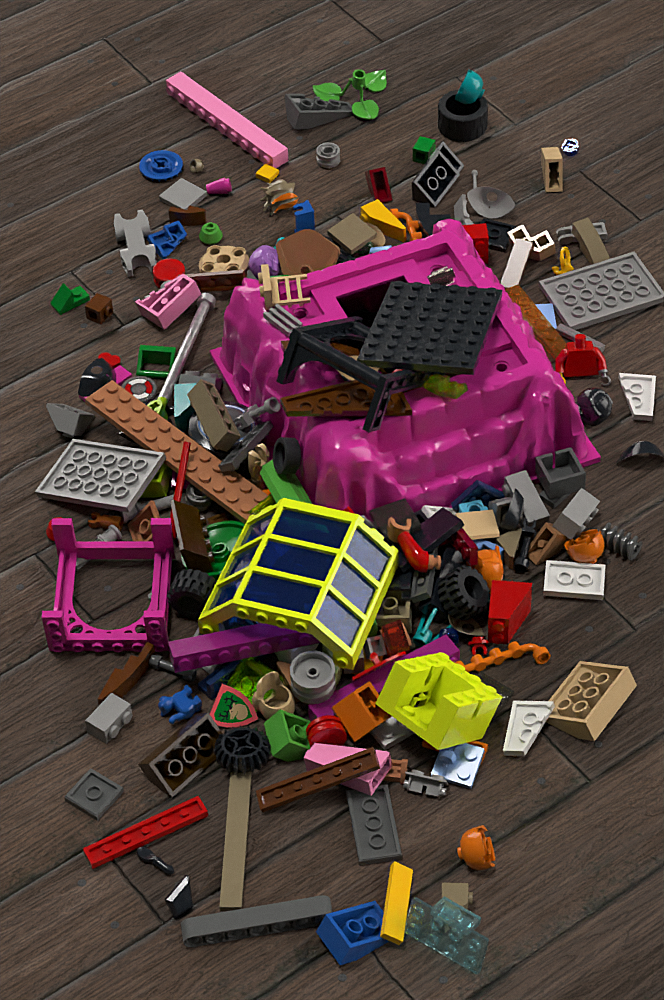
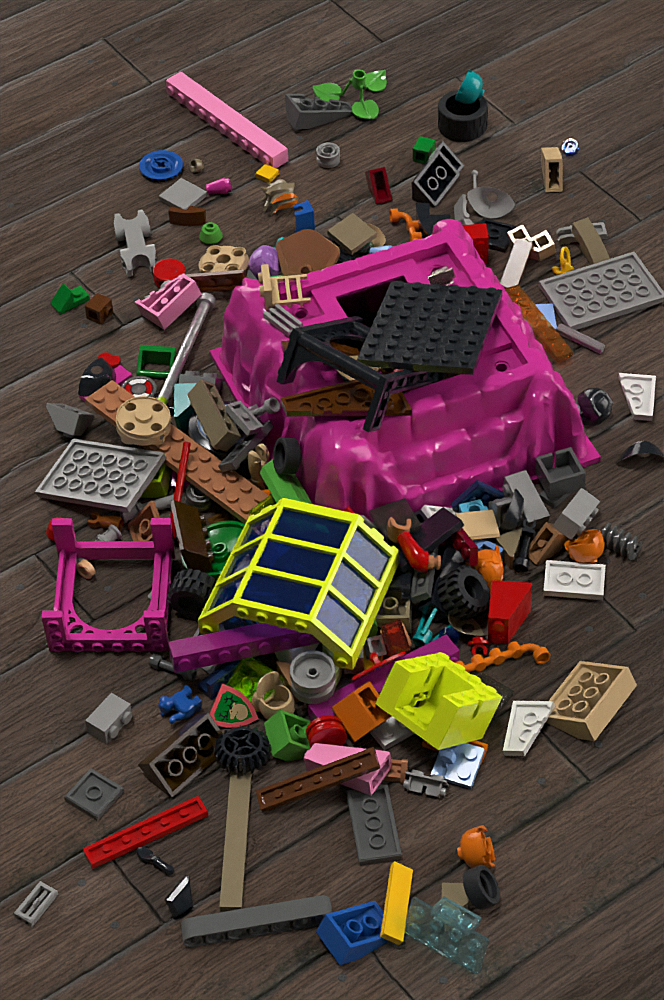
(19, 913): none -> light grey tile
(85, 569): none -> light nougat tile
(123, 680): reddish brown slope -> none
(143, 421): none -> tan piece
(167, 239): blue slope -> none
(243, 418): none -> light grey plate
(379, 216): yellow slope -> none
(444, 387): clear neon green slope -> none
(481, 887): none -> black tyre
(581, 359): red torso -> none

